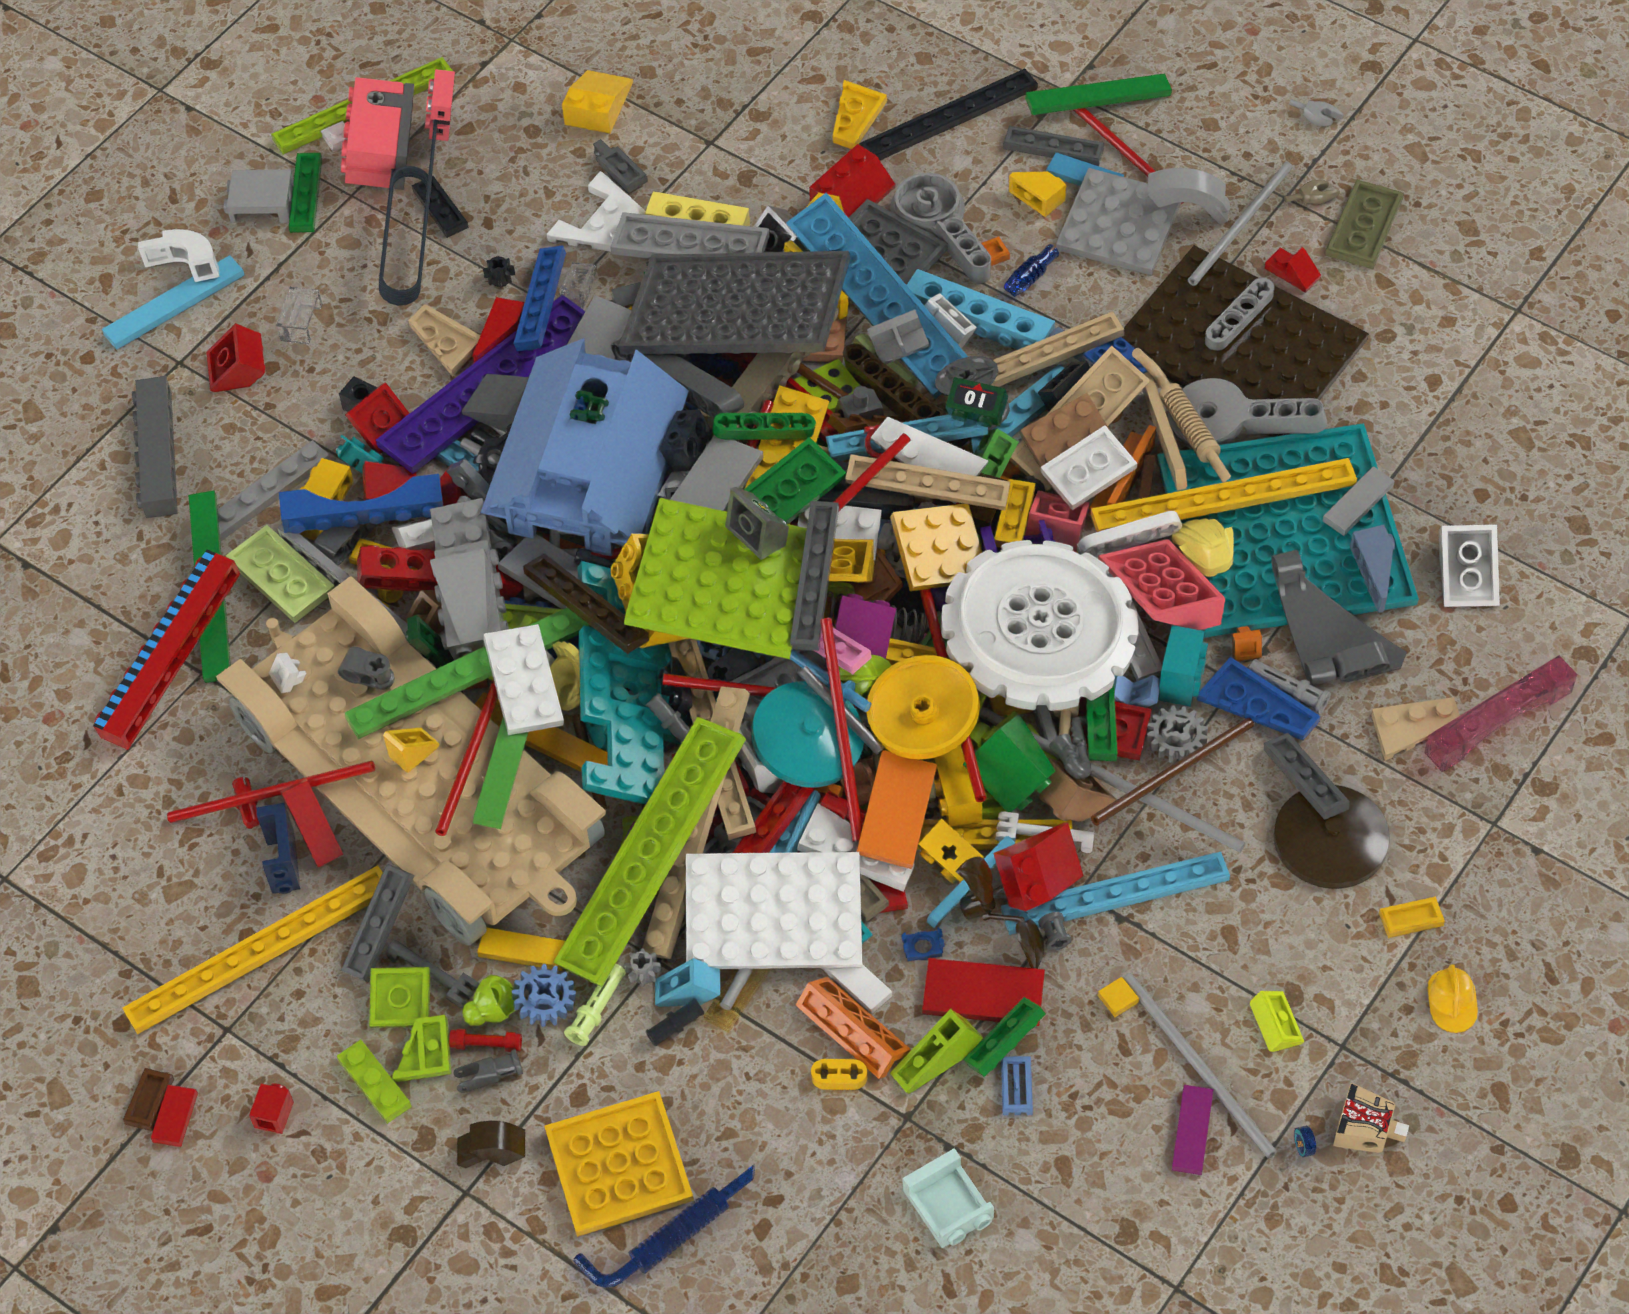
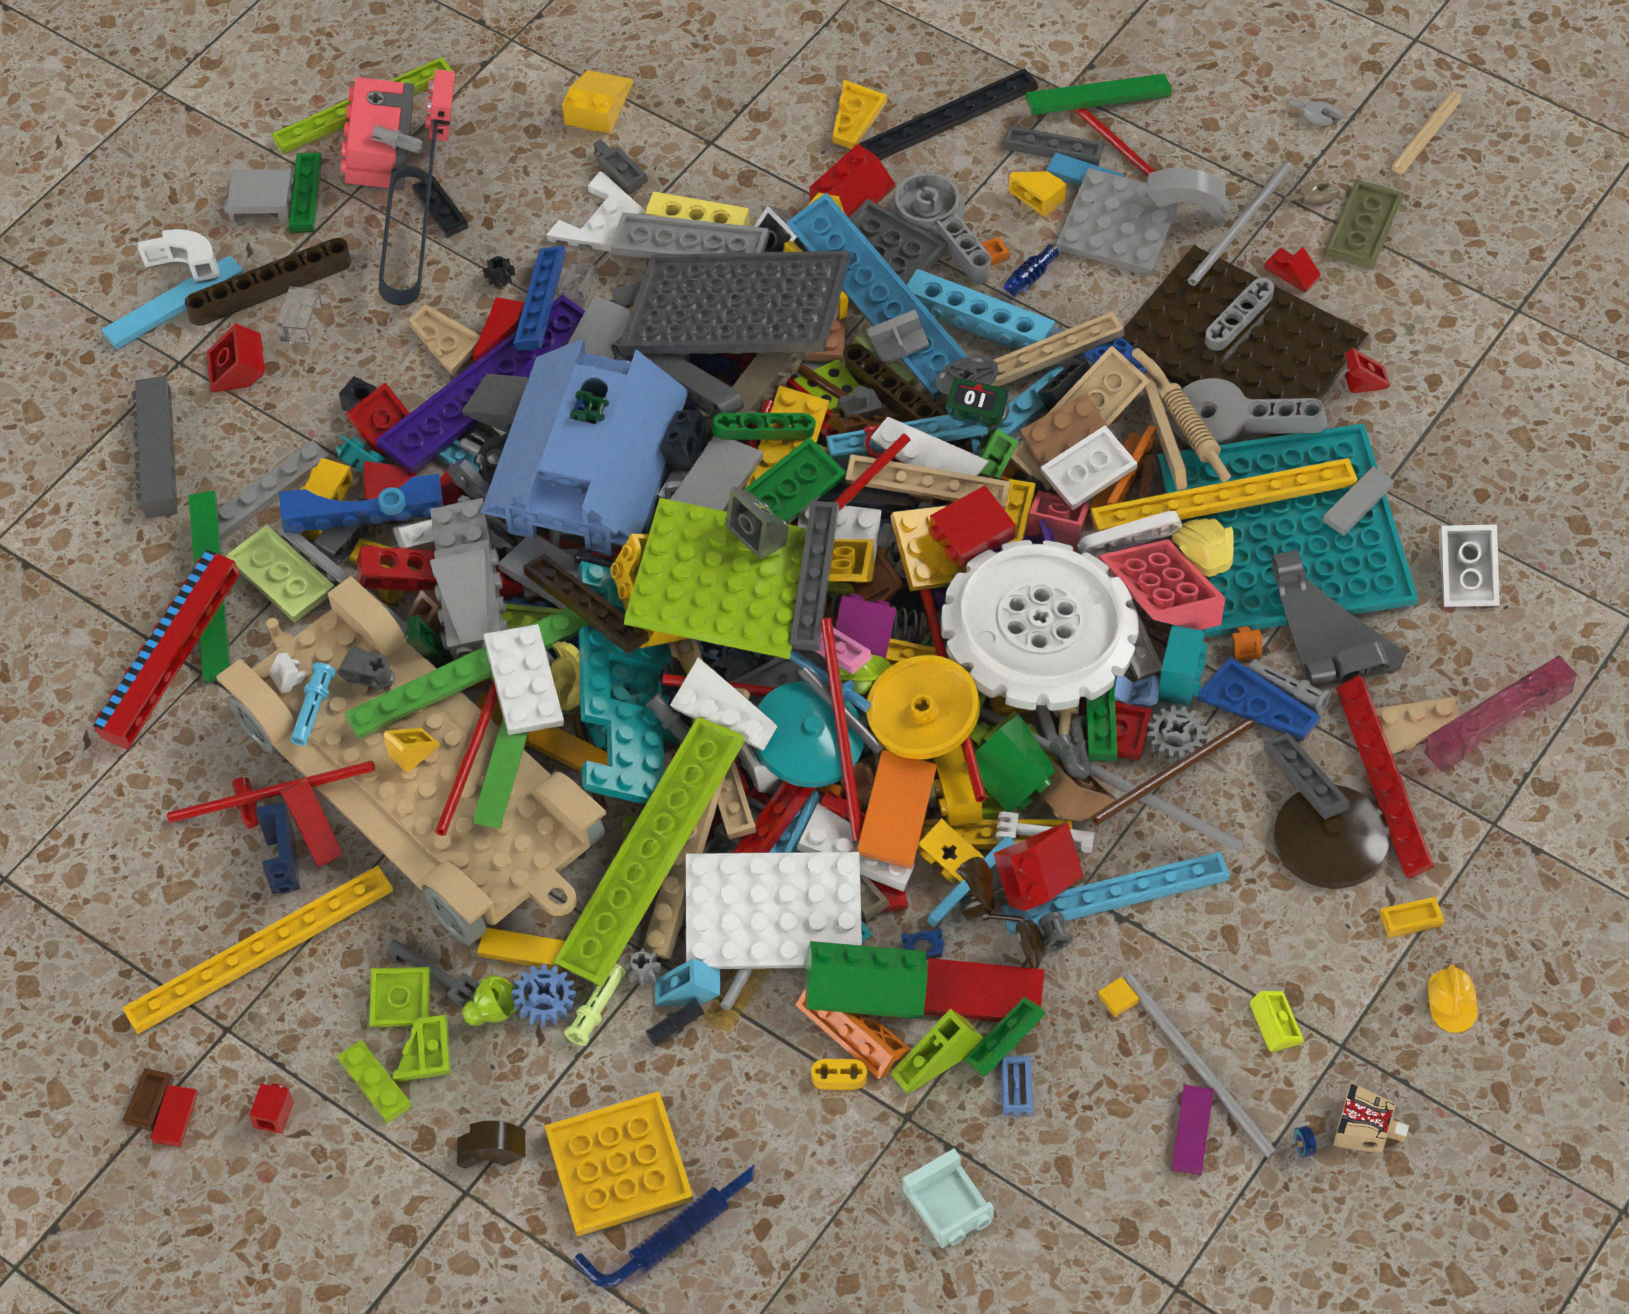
(268, 281): none -> dark brown beam
(315, 693): none -> medium azure pin
(334, 136): white plate -> none
(377, 922): dark grey tile -> none
(391, 501): none -> dark azure tile
(396, 139): none -> light grey axle
(459, 1039): red bar -> none
(488, 1071): dark grey piece -> none
(713, 699): none -> white wing
(865, 980): none -> green slope
(951, 319): white brick -> none
(971, 526): none -> red brick
(1364, 373): none -> red slope
(1373, 555): sand blue slope -> none
(1385, 777): none -> red plate
(1426, 132): none -> tan axle

